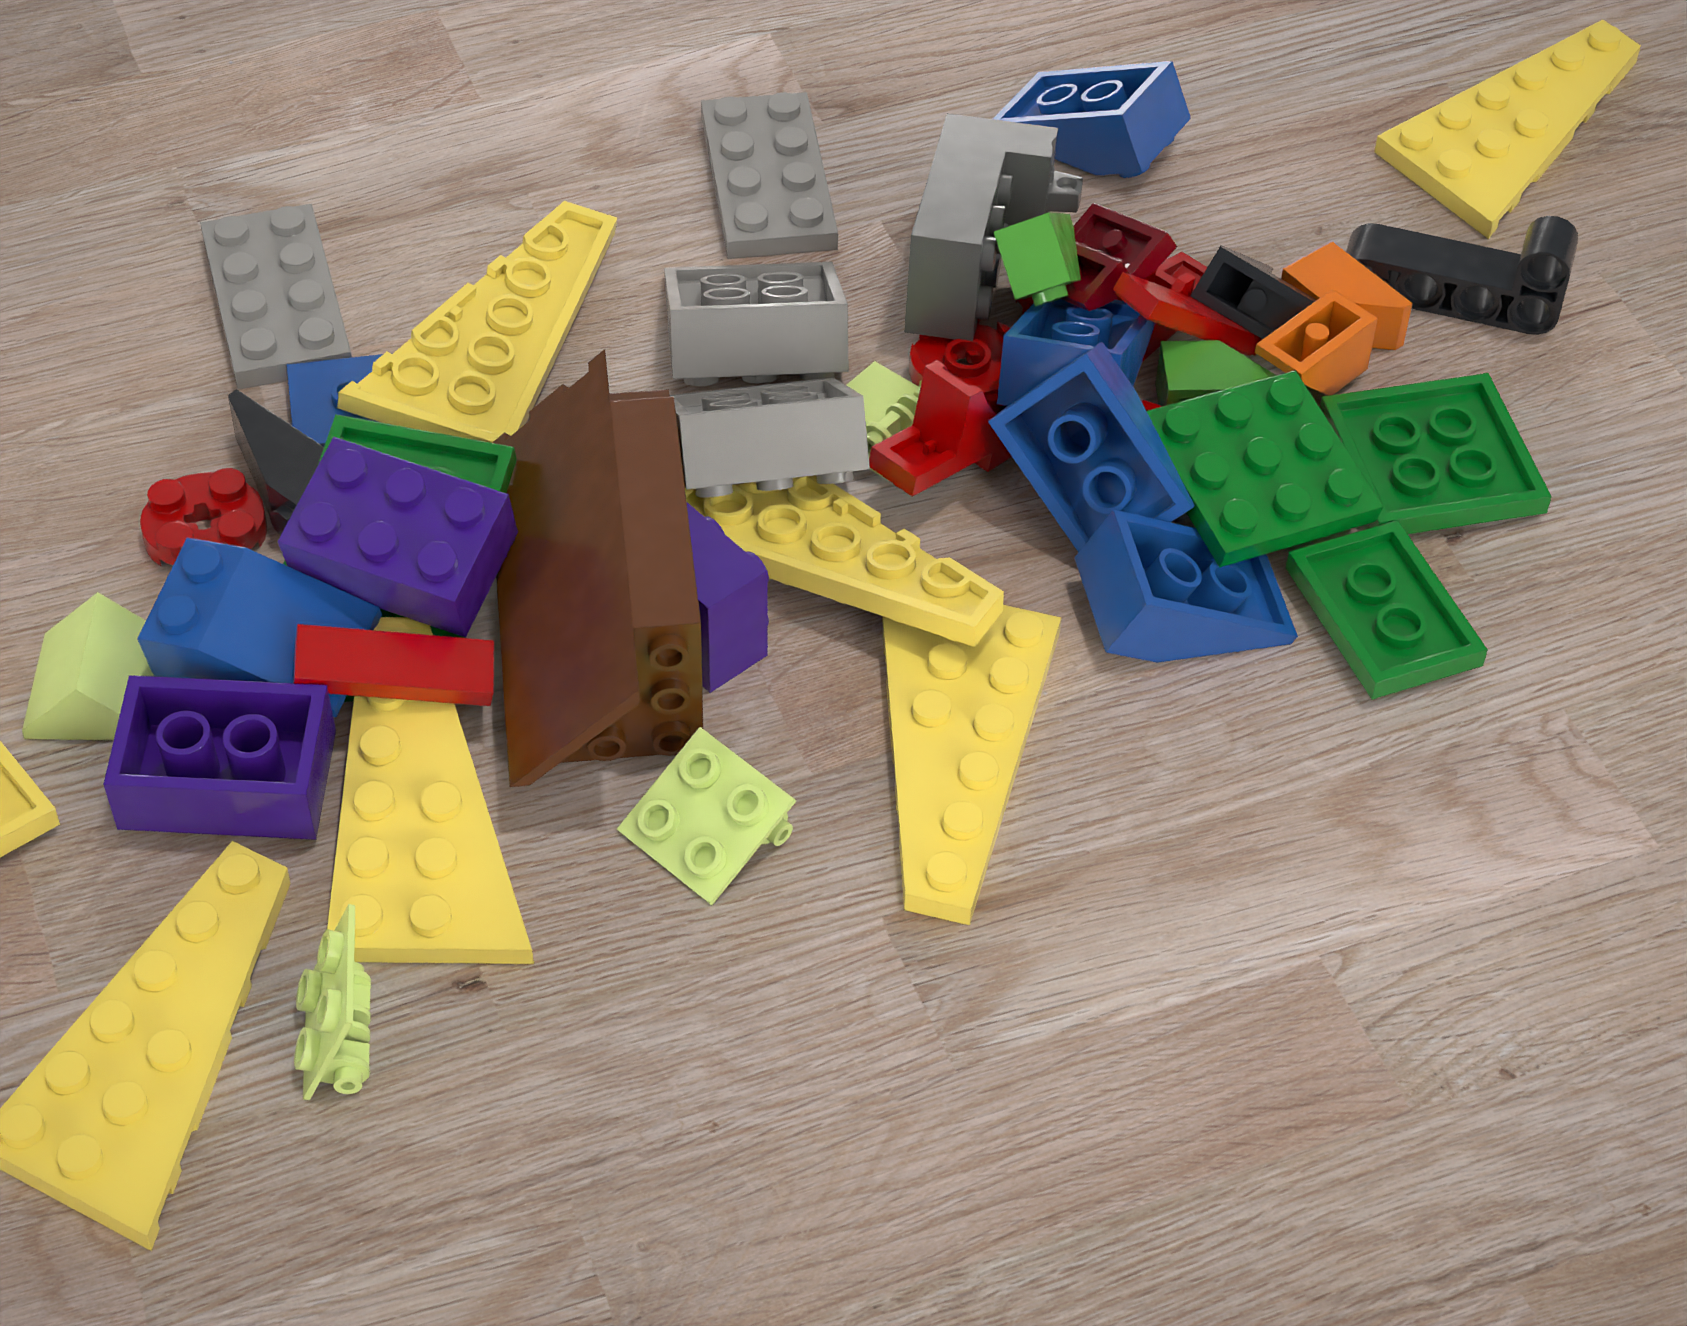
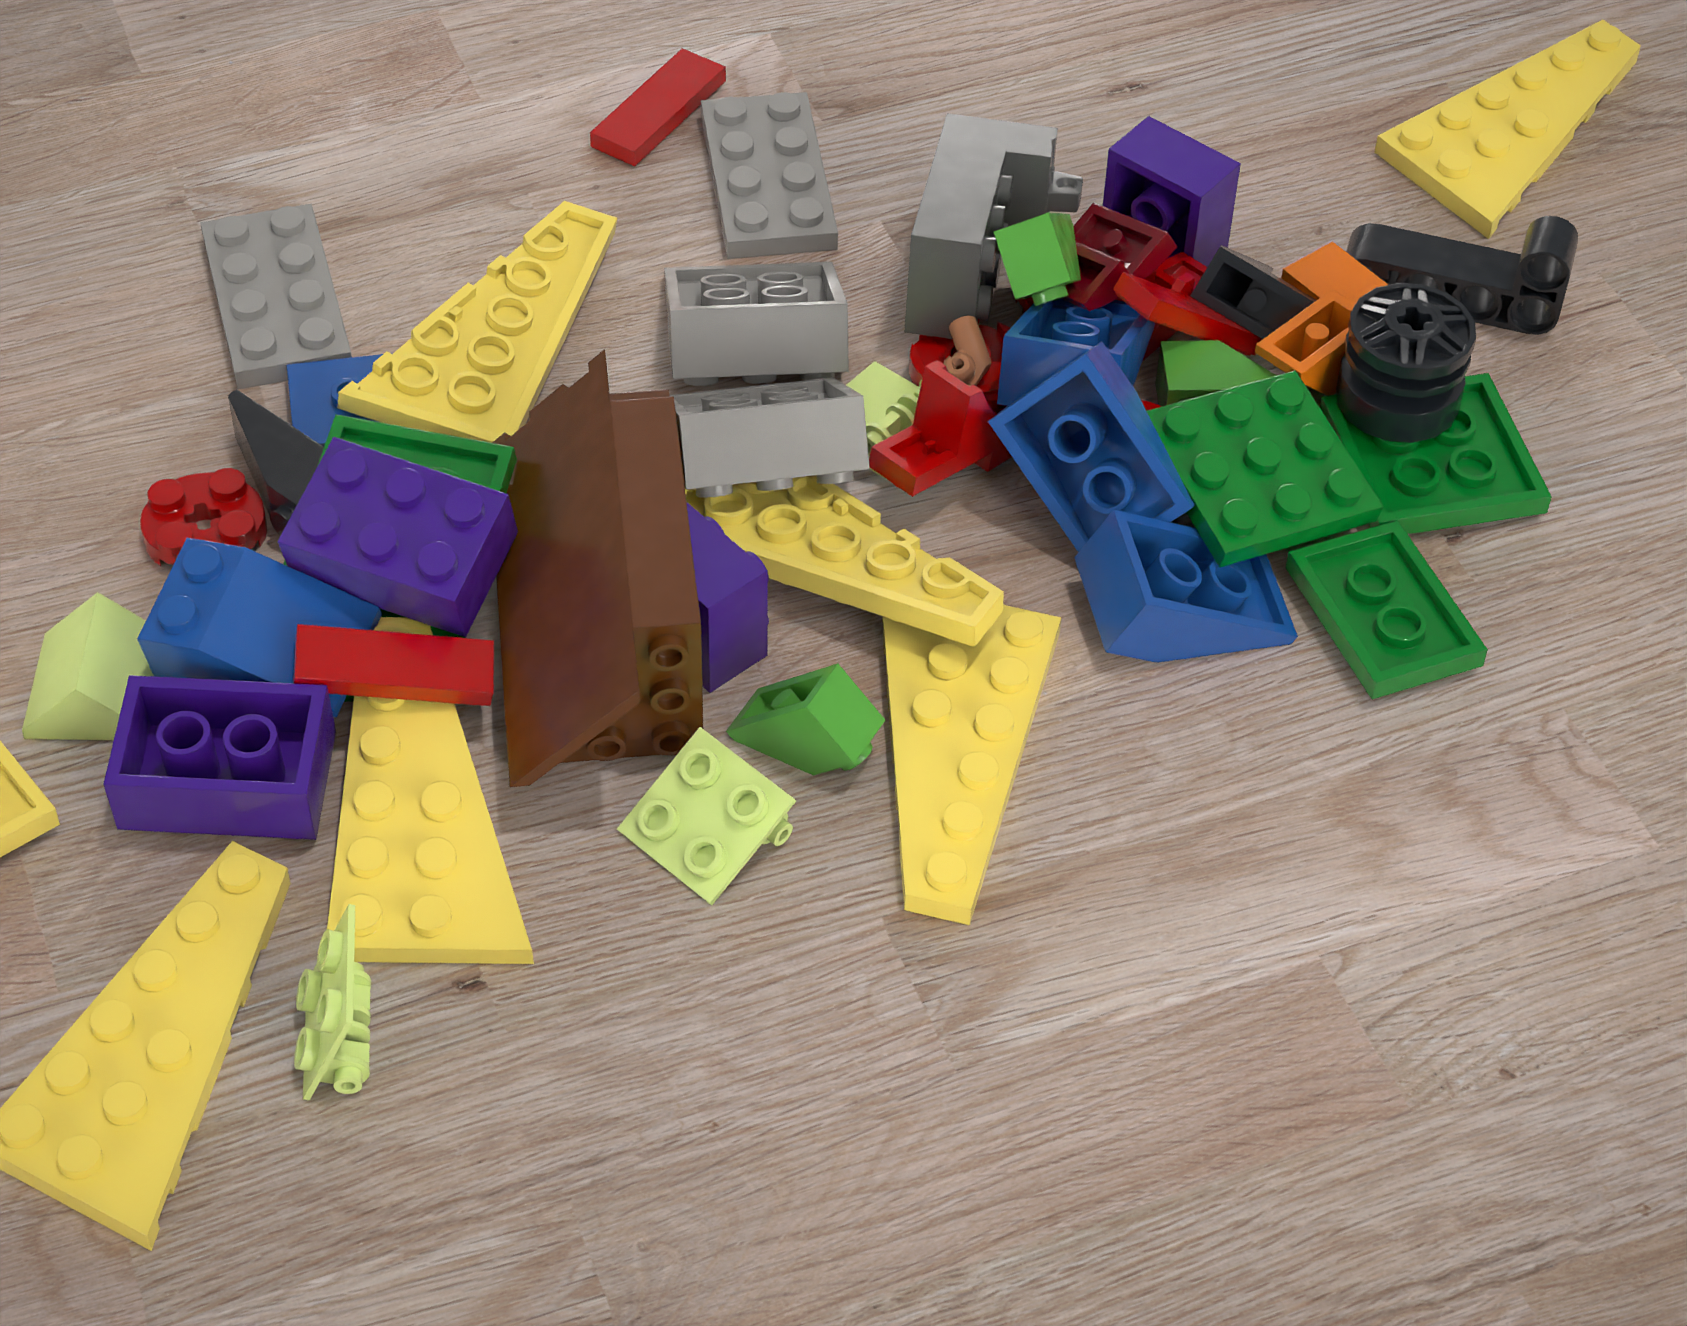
(657, 107): none -> red tile
(810, 721): none -> bright green slope
(972, 357): none -> nougat arm
(1105, 115): blue slope -> none
(1174, 187): none -> dark purple brick
(1405, 362): none -> black wheel

